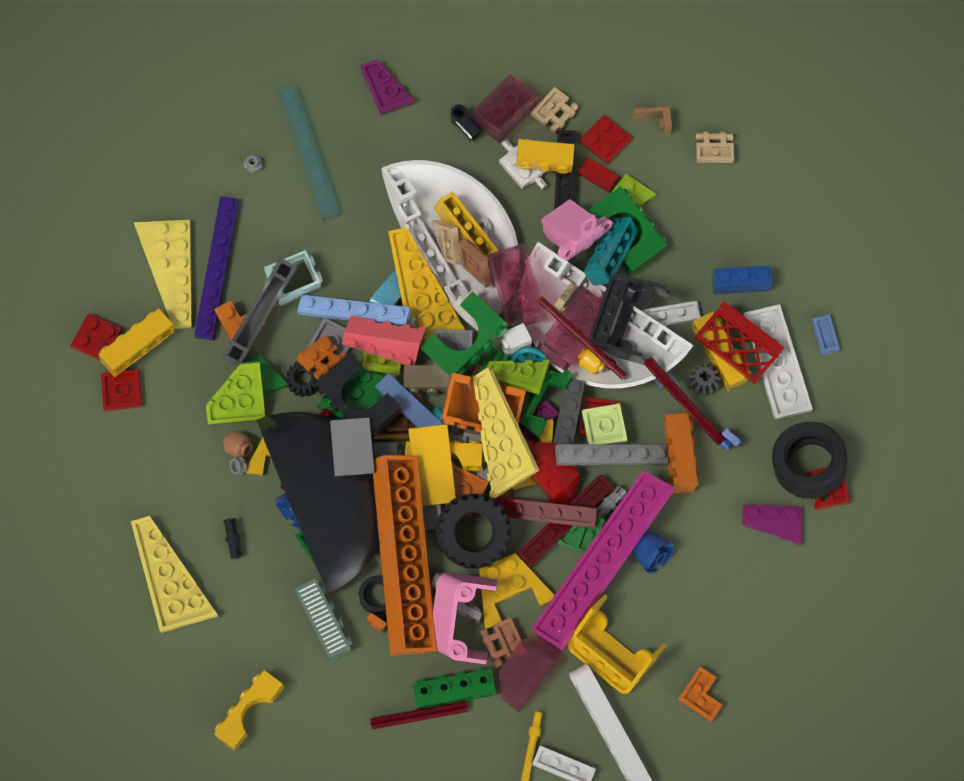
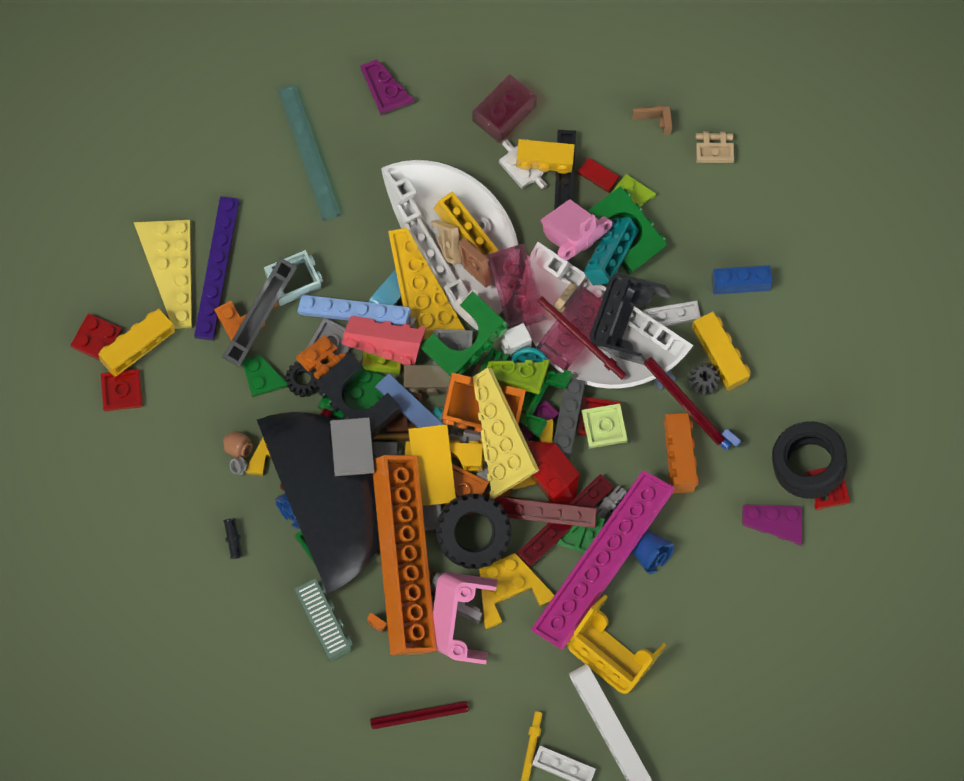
(171, 587): light yellow wing -> none
(238, 397): lime plate -> none
(256, 166): light grey plate -> none
(264, 689): yellow arch -> none
(362, 595): black tyre -> none
(454, 688): green brick -> none
(465, 123): black piece -> none
(508, 637): nougat plate -> none
(526, 670): clear pink wedge -> none
(550, 106): tan plate -> none
(590, 362): yellow head -> none
(605, 139): red plate -> none
(611, 454): light grey plate -> none
(695, 695): orange plate -> none
(747, 329): red fence -> none
(783, 378): white plate -> none
(825, 334): medium blue tile -> none

